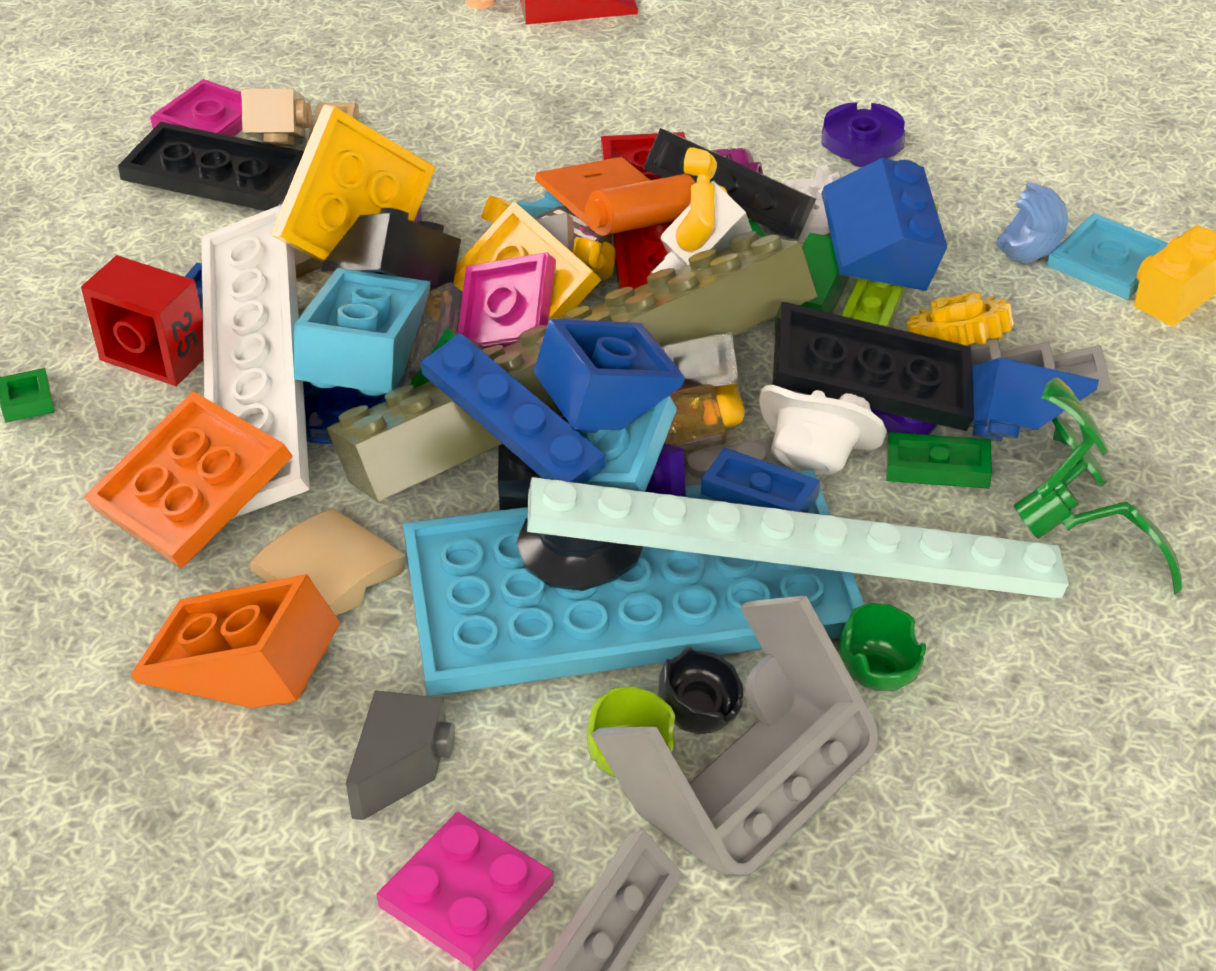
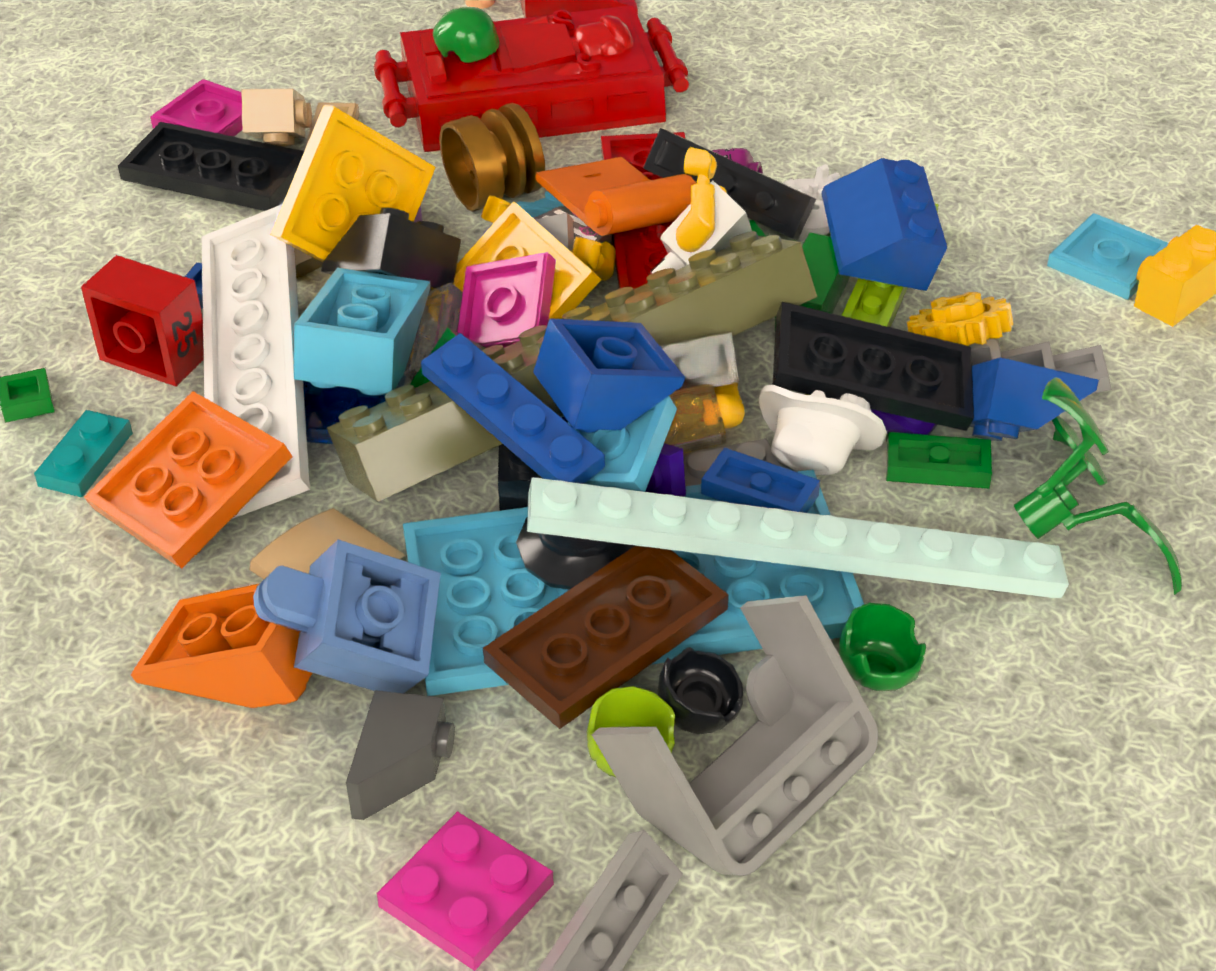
(83, 453): none -> teal plate
(357, 616): none -> medium blue brick
(467, 33): none -> green hair
(491, 155): none -> pearl gold wheel
(561, 68): none -> red piece
(604, 631): none -> reddish brown plate
(863, 133): dark purple plate -> none
(1036, 227): medium blue hair -> none

